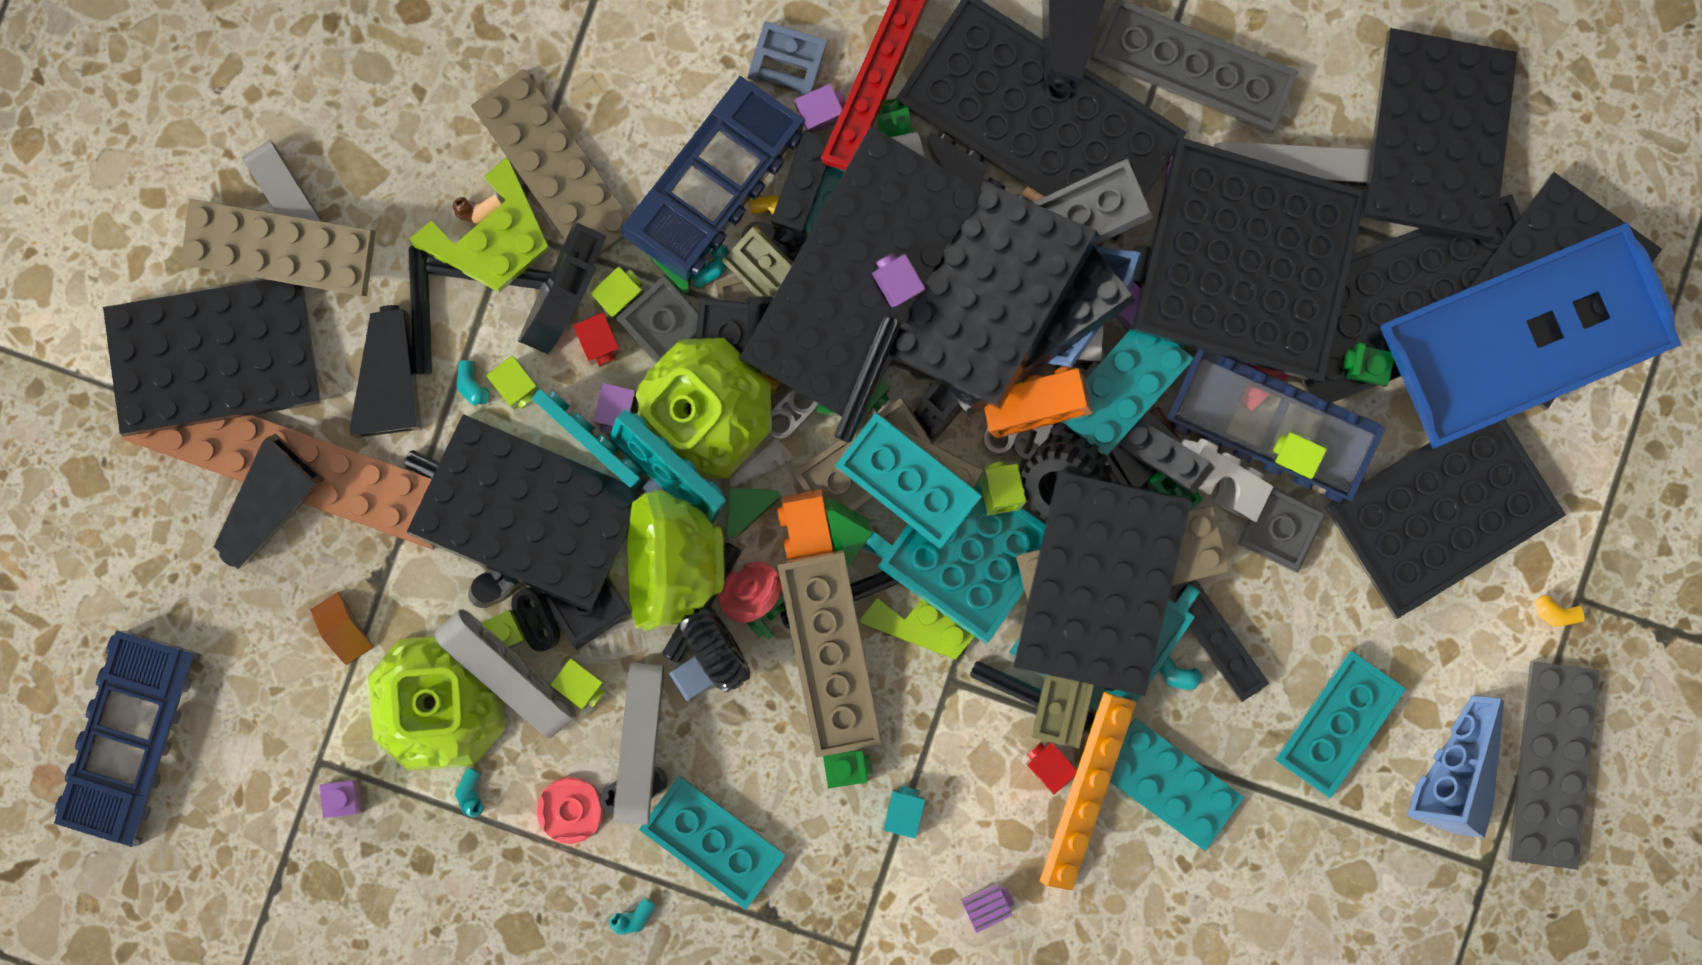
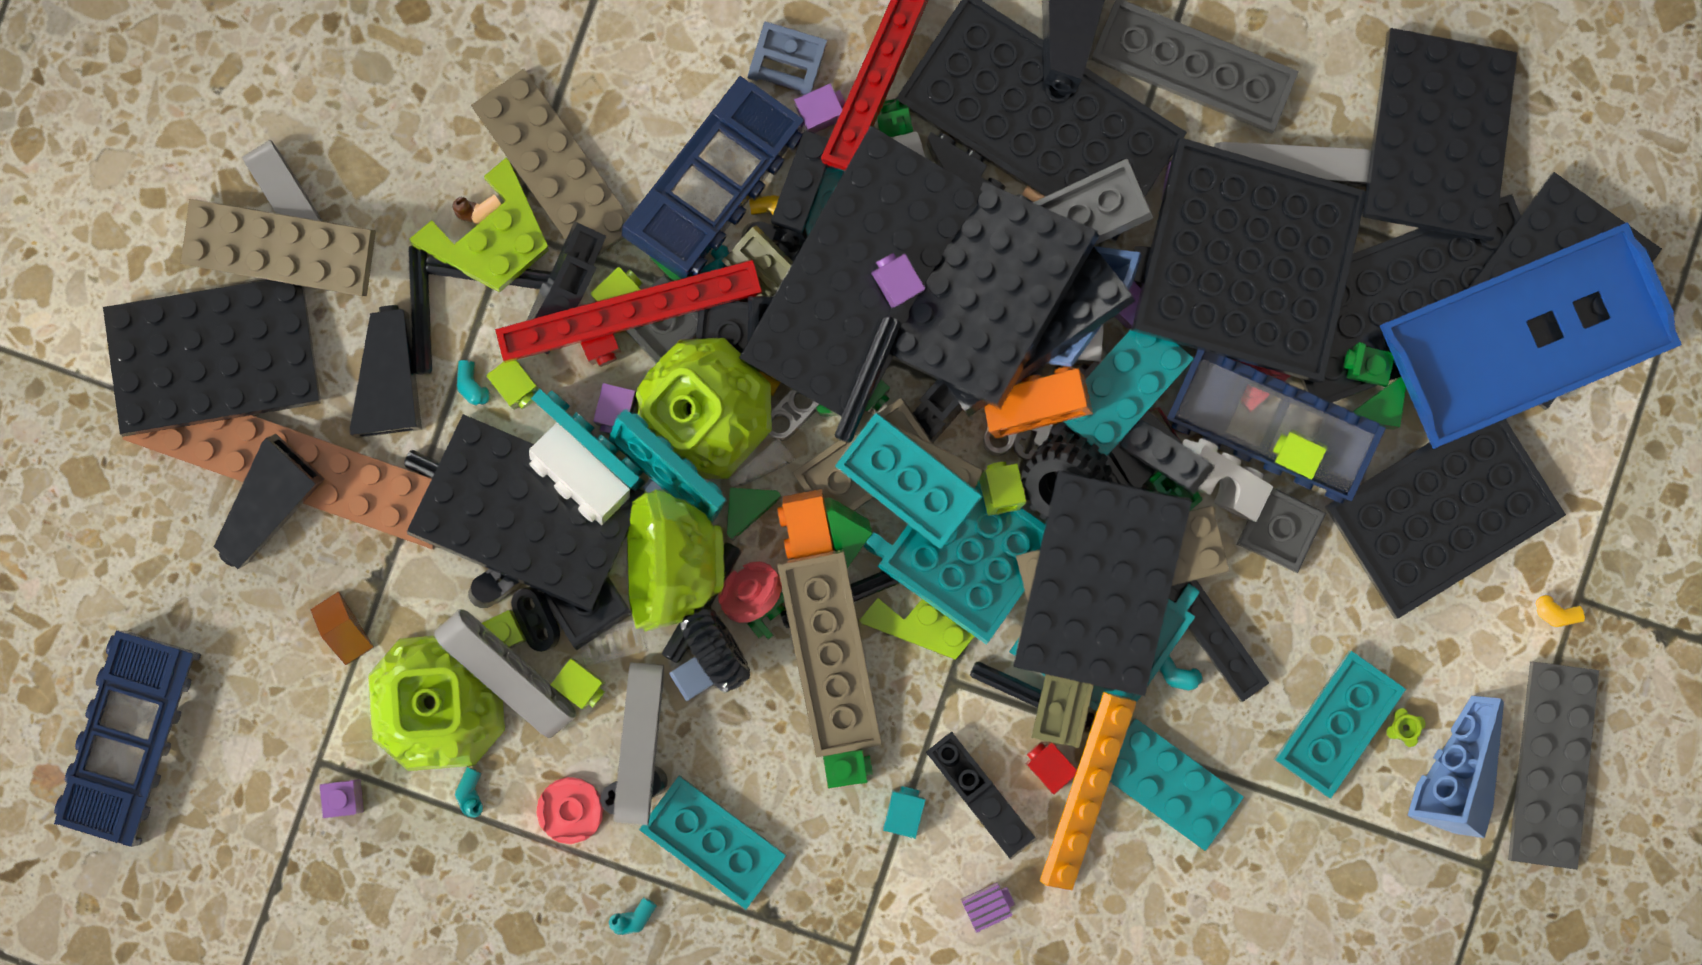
(578, 474): none -> white brick
(628, 311): none -> red plate
(981, 795): none -> black slope
(1386, 405): none -> green slope
(1415, 725): none -> lime plate

